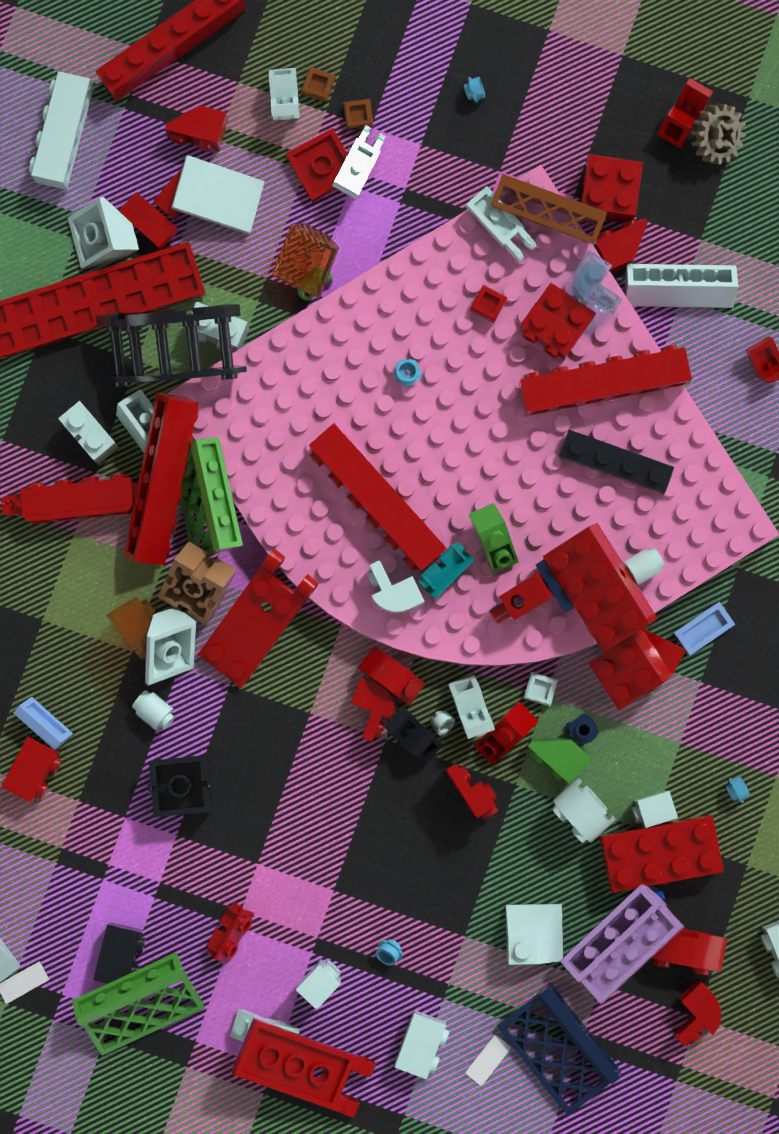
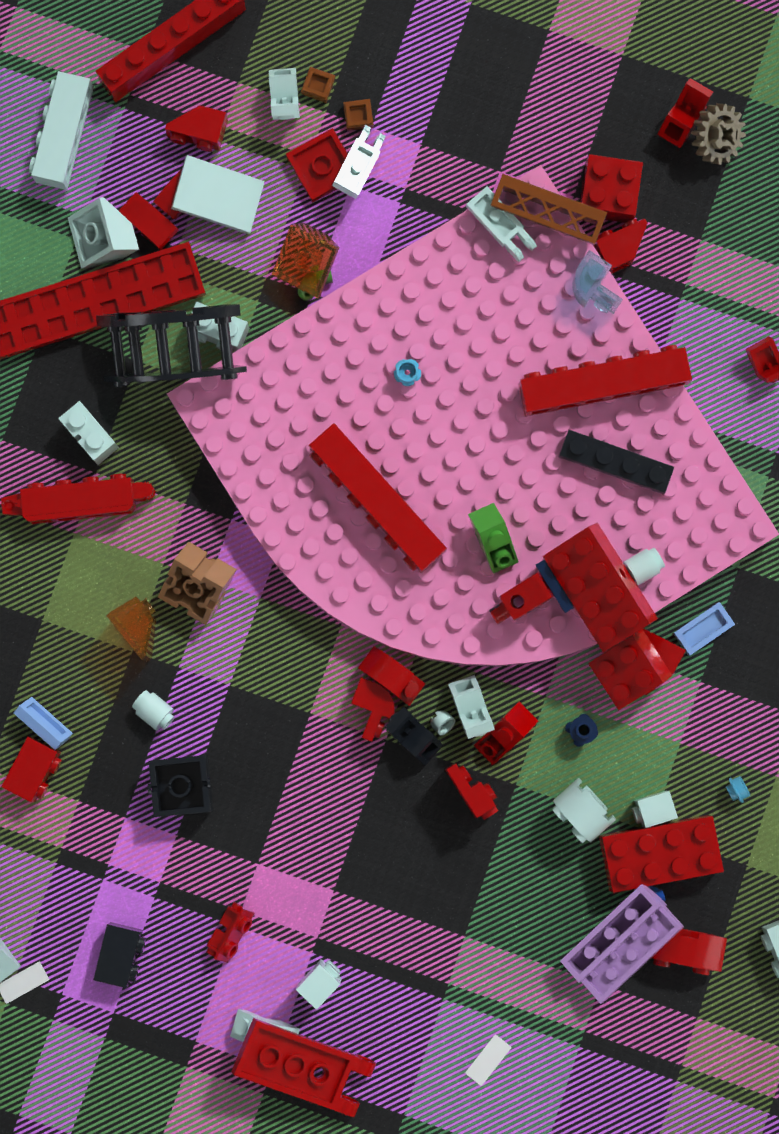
(131, 991): bright green fence -> none
(136, 415): light aqua brick -> none
(161, 479): red brick -> none
(169, 645): light aqua slope -> none
(217, 503): bright green fence -> none
(248, 630): red hinge -> none
(389, 952): medium azure plate -> none
(396, 598): light aqua brick -> none
(421, 1045): light aqua brick -> none
(439, 578): teal hinge -> none
(474, 89): medium azure plate -> none
(488, 304): red tile -> none
(534, 933): light aqua slope -> none
(540, 689): light aqua tile -> none
(556, 322): red plate -> none
(562, 755): bright green slope -> none
(581, 1039): dark blue fence -> none
(681, 285): light aqua brick -> none
(704, 1011): red brick -> none

